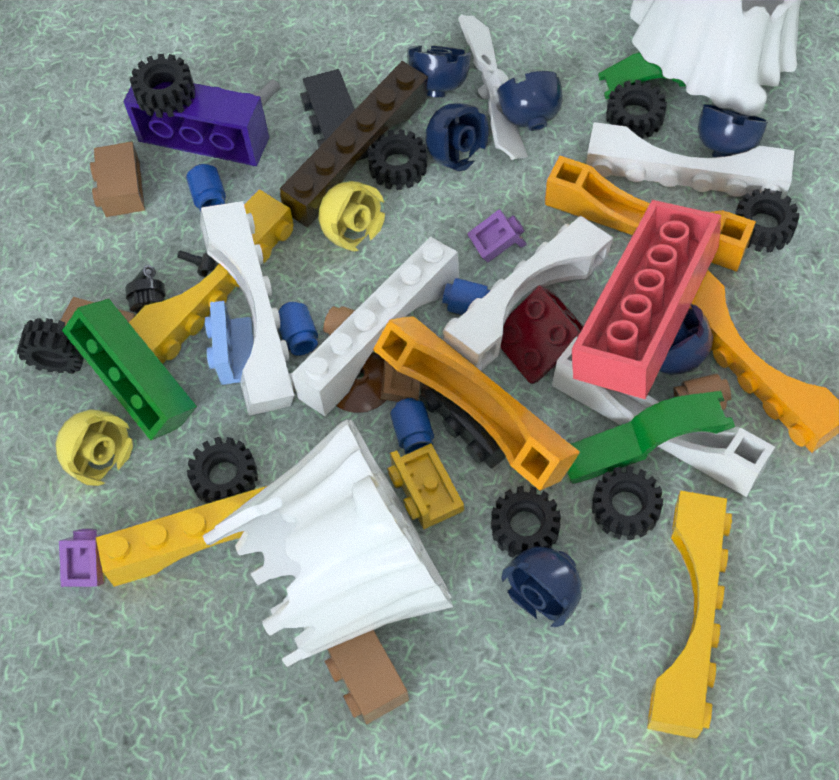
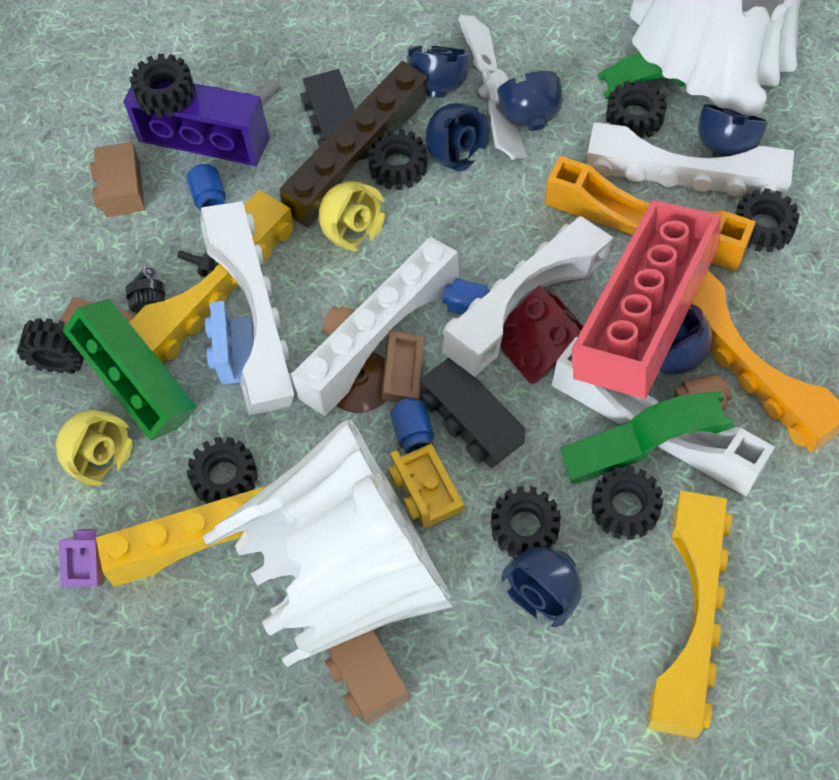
(297, 328): blue brick -> none
(496, 235): medium lavender bracket -> none
(525, 439): light orange arch -> none

